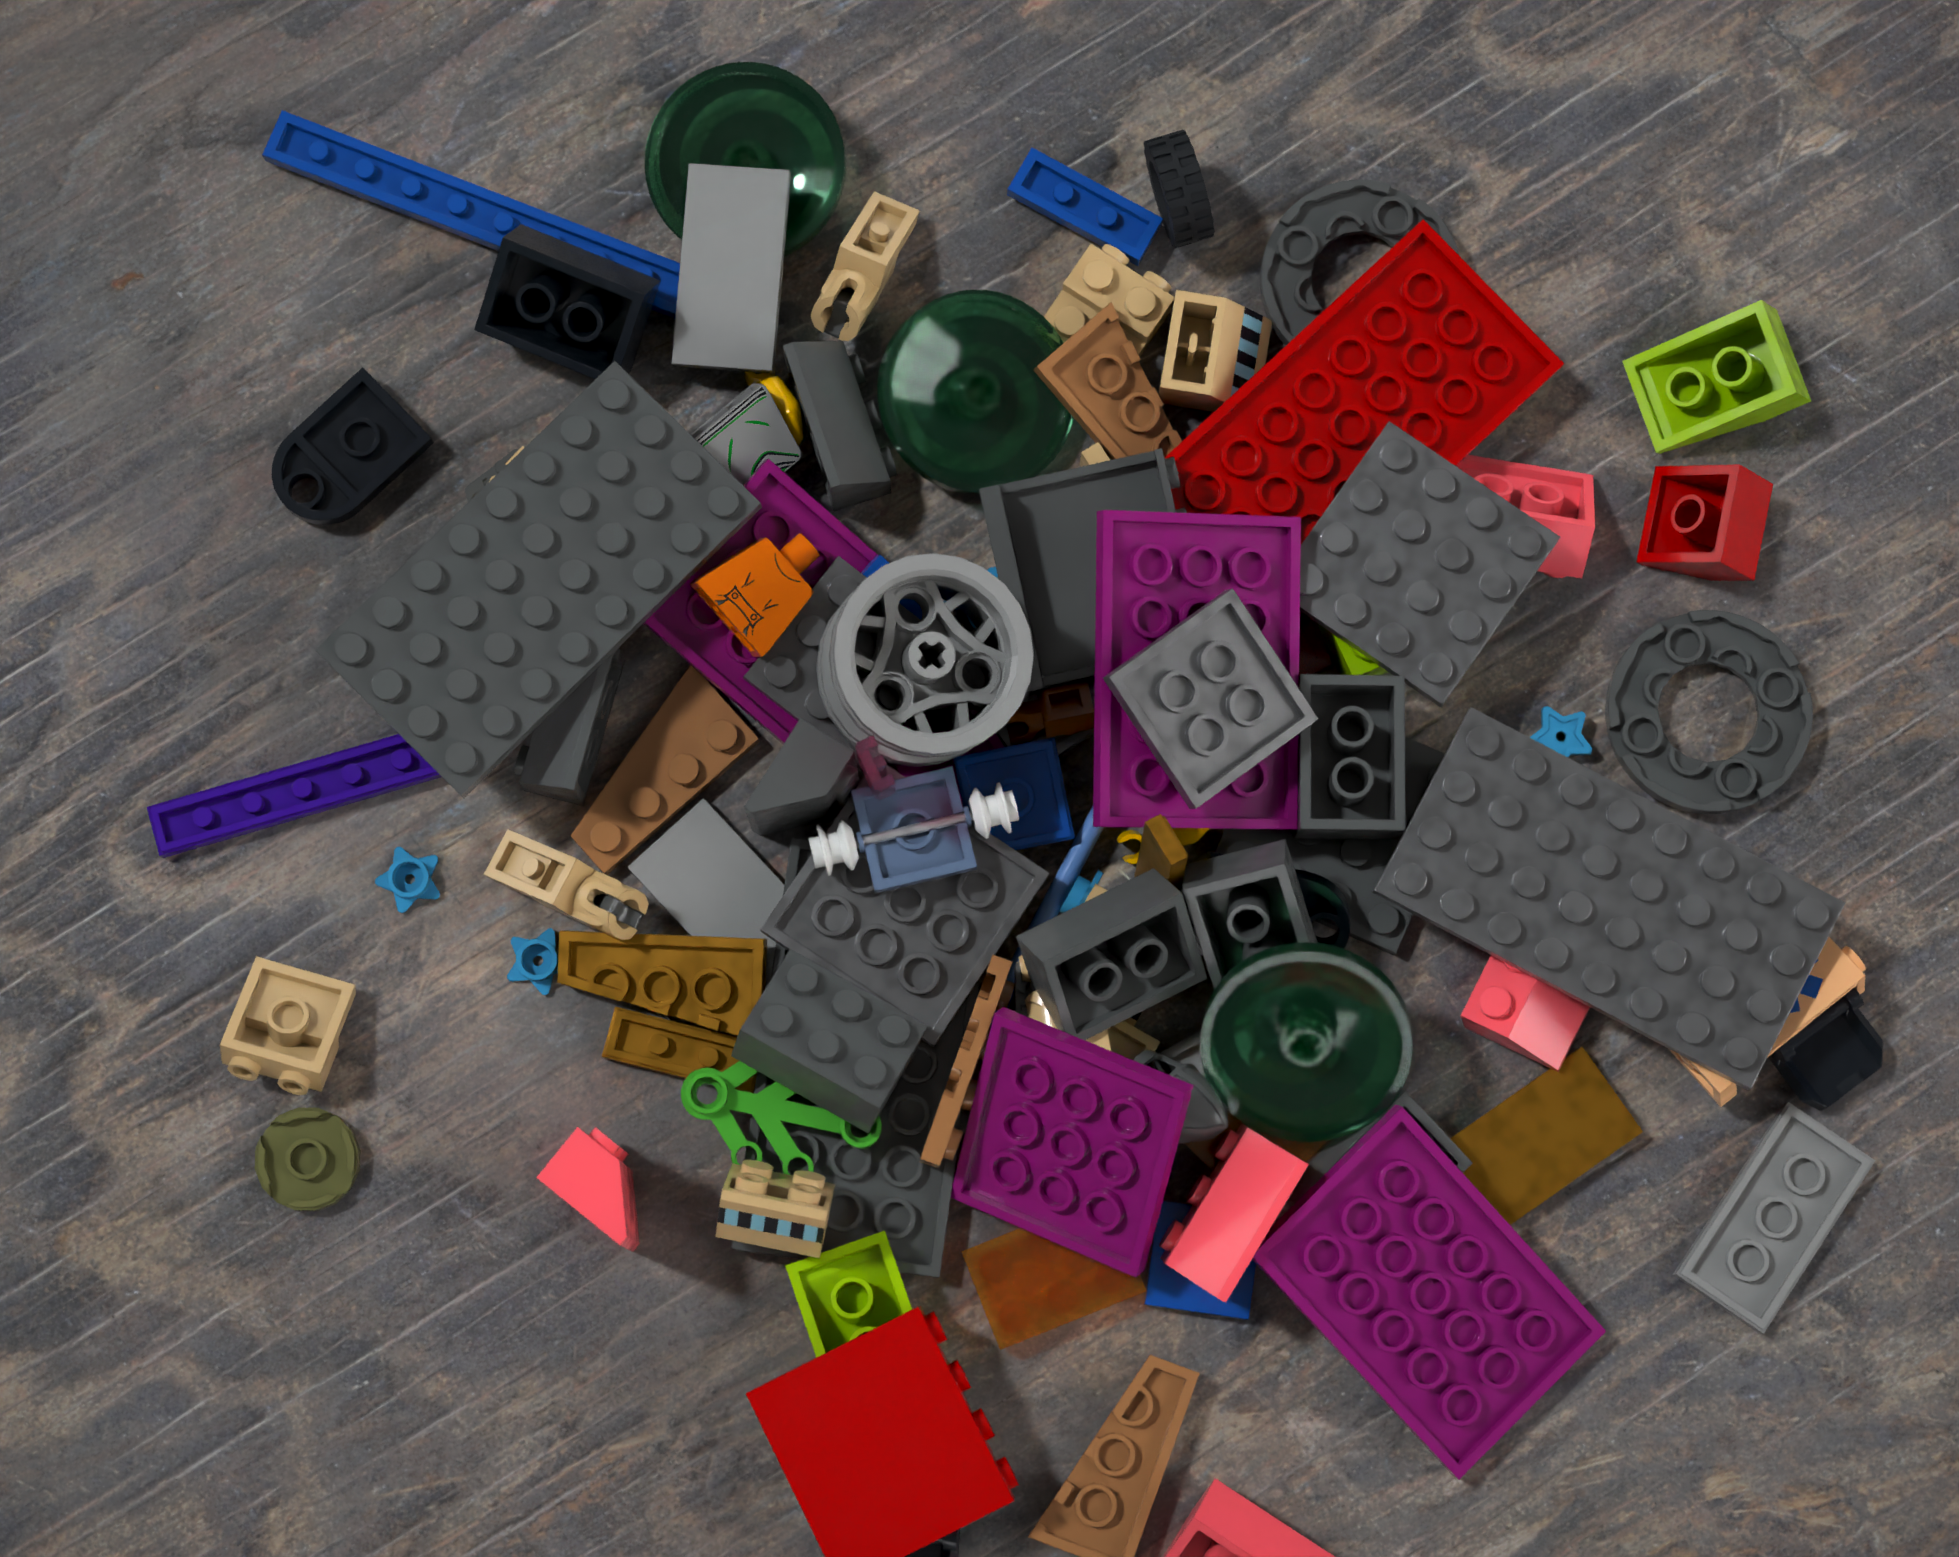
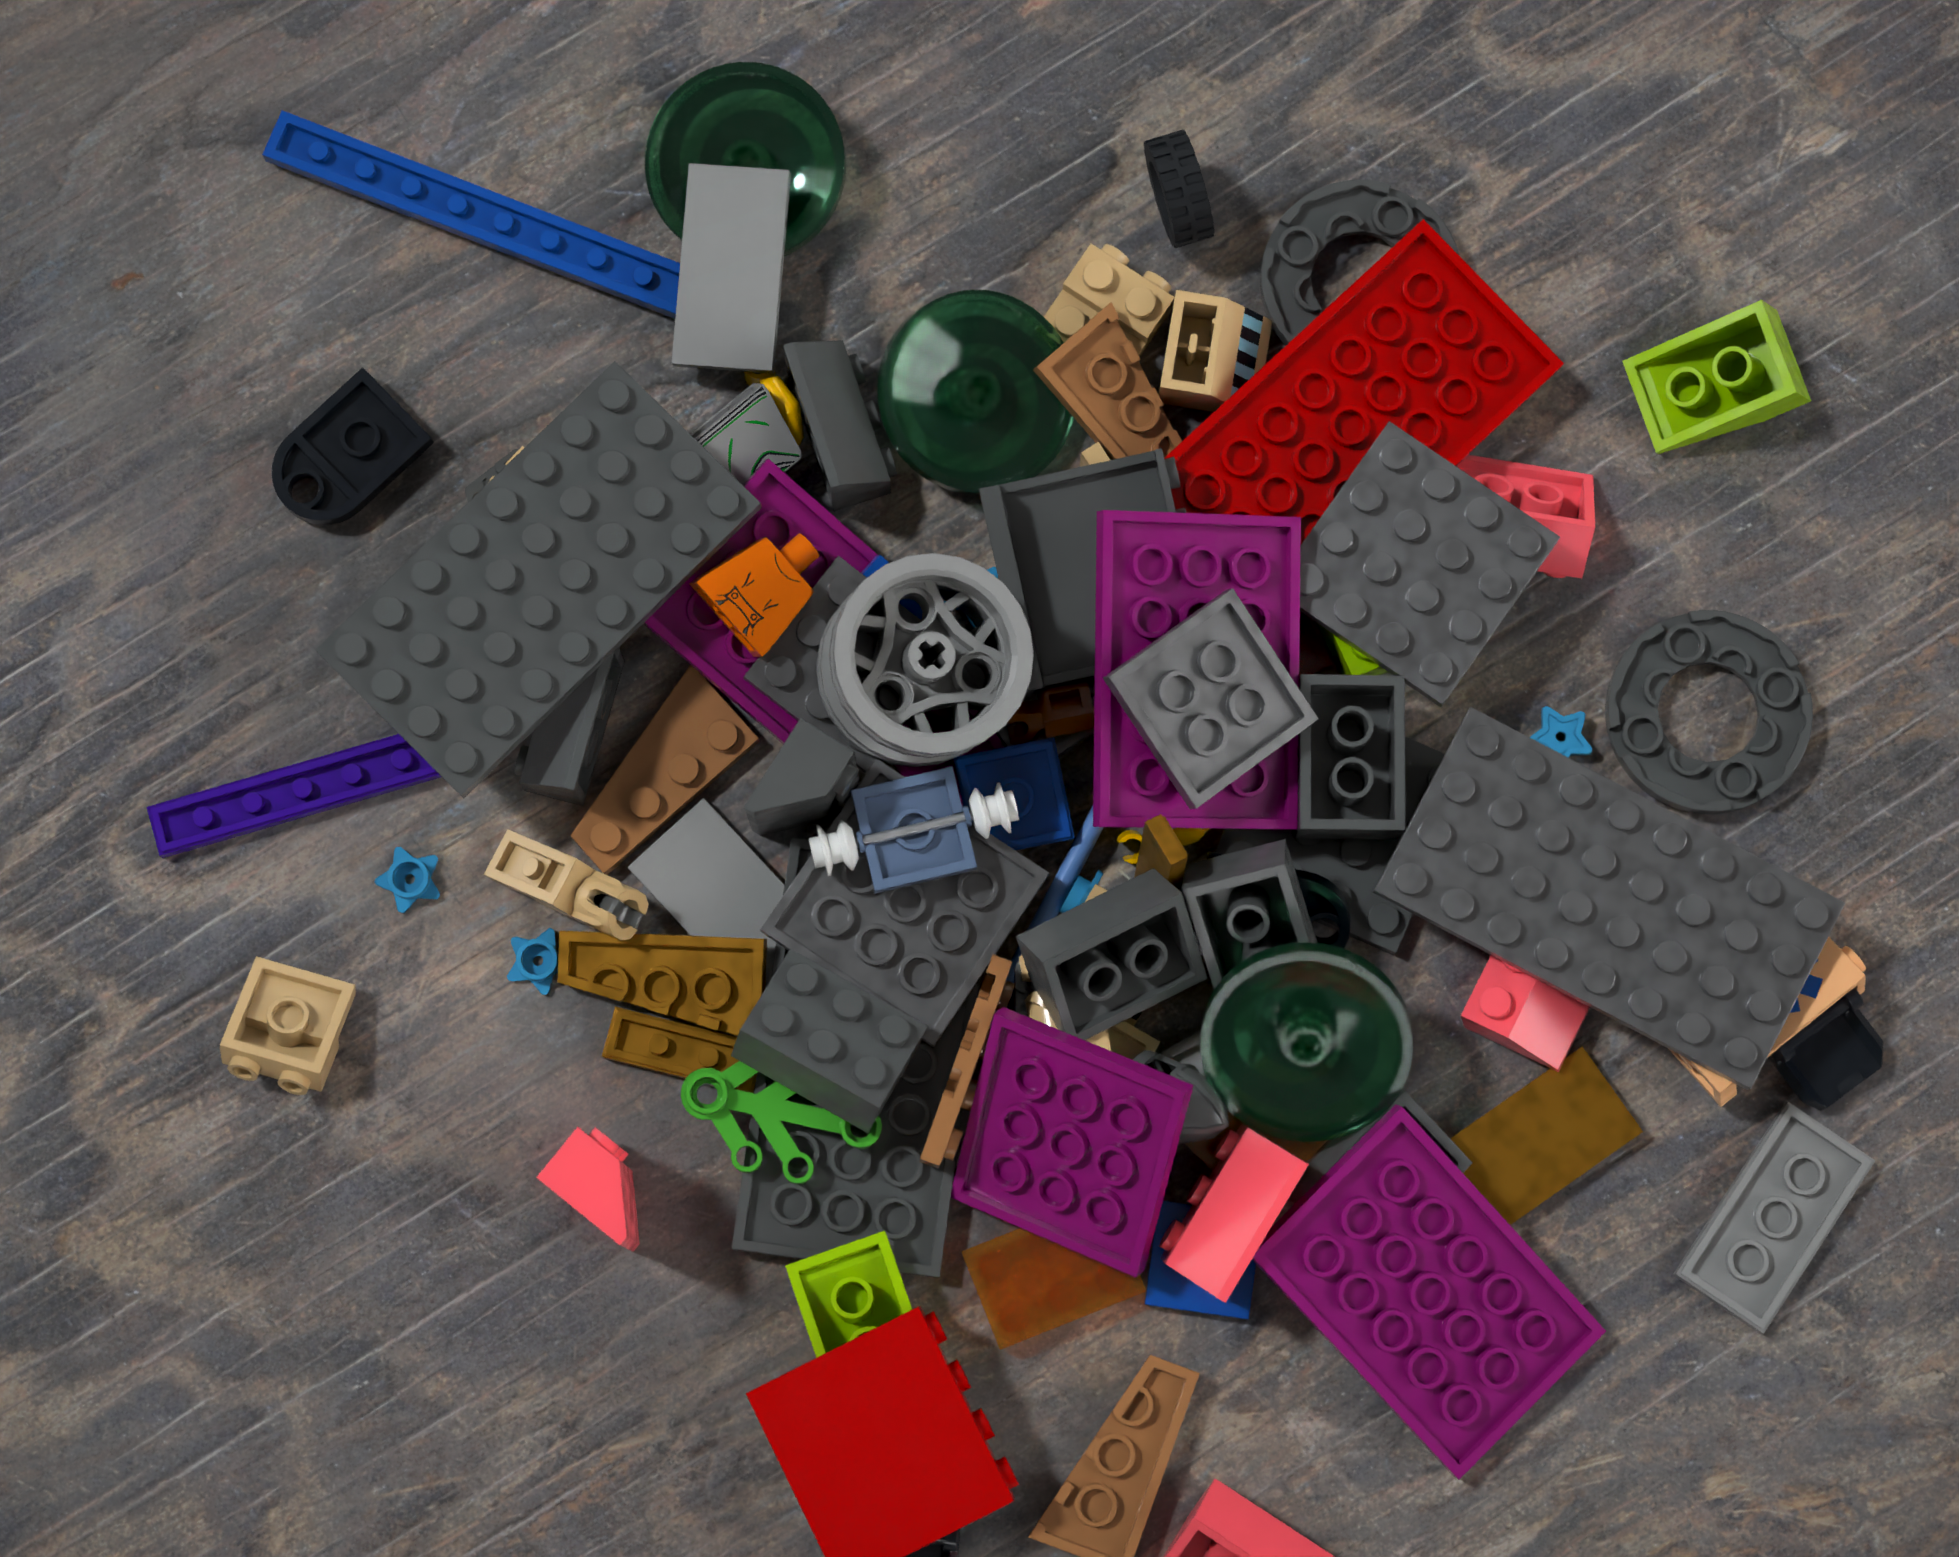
(307, 1159): olive tile -> none
(565, 303): black brick -> none
(775, 1208): tan slope -> none
(863, 266): tan plate -> none
(874, 768): clear pink tile -> none
(1084, 205): blue plate -> none
(1705, 521): red slope -> none

